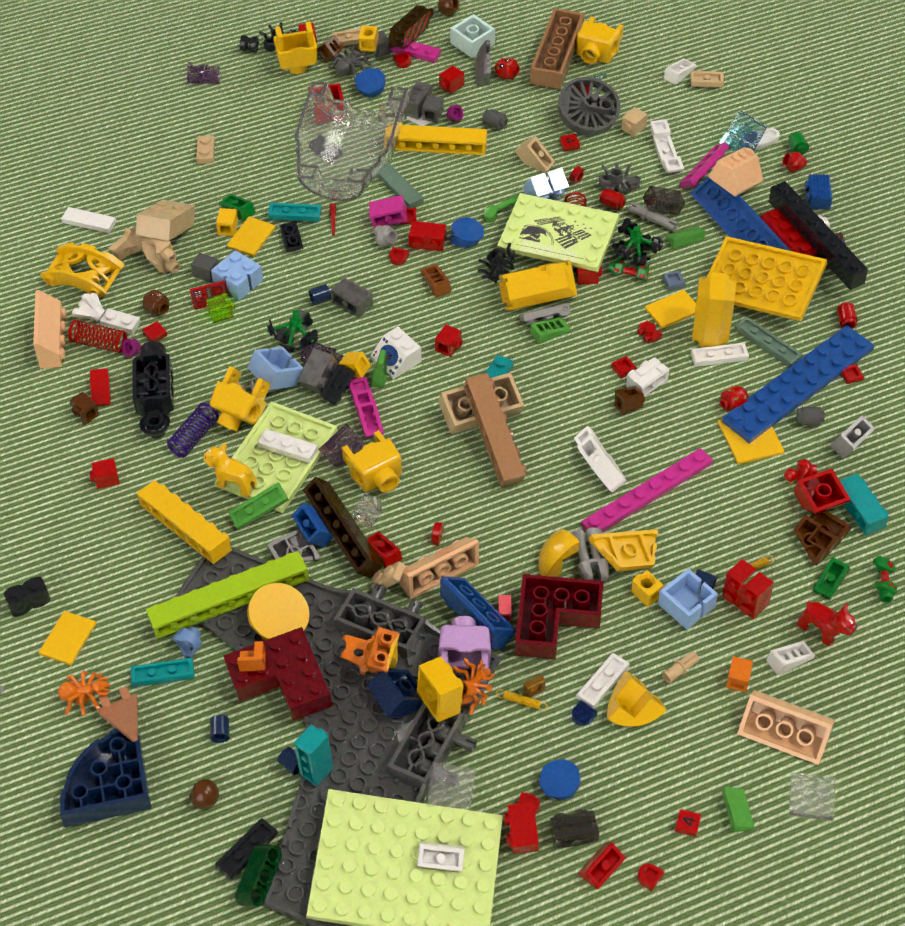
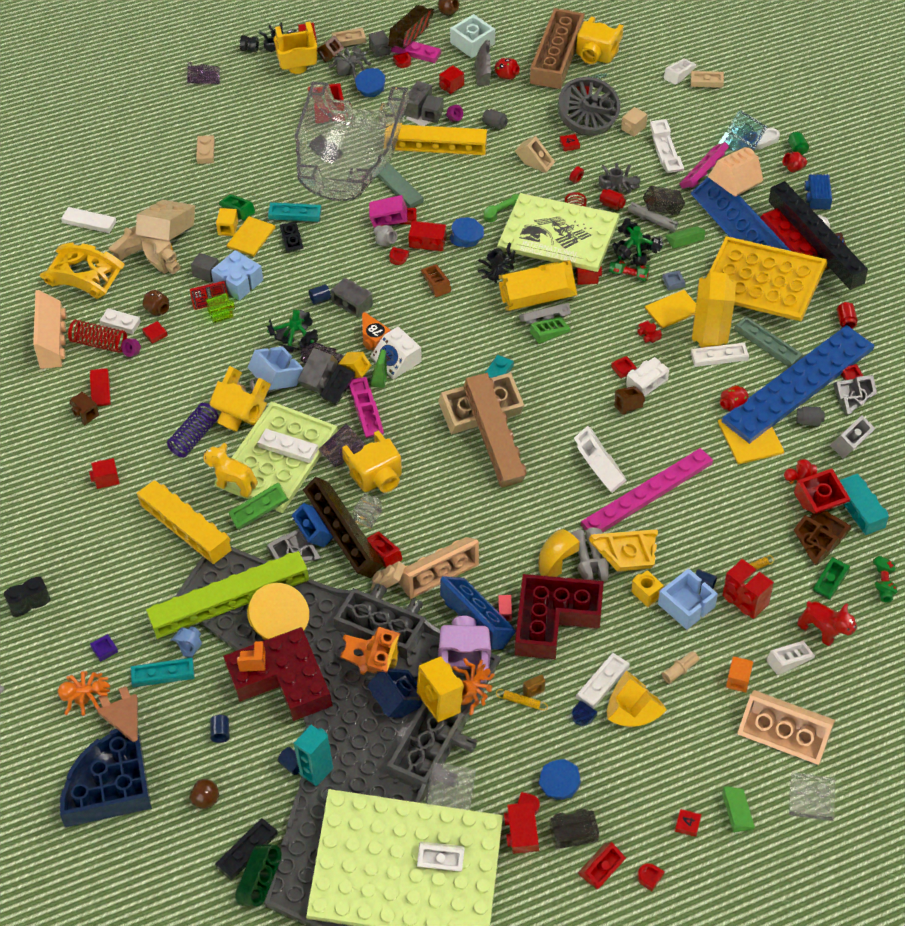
(67, 638): yellow piece -> none
(89, 308): white rock -> none
(104, 647): none -> dark purple tile
(153, 388): black brick -> none
(333, 213): red piece -> none
(368, 38): yellow brick -> none
(372, 331): none -> orange slope
(437, 533): red tile -> none
(448, 340): red brick -> none
(545, 187): piece -> none
(854, 392): none -> flat silver slope

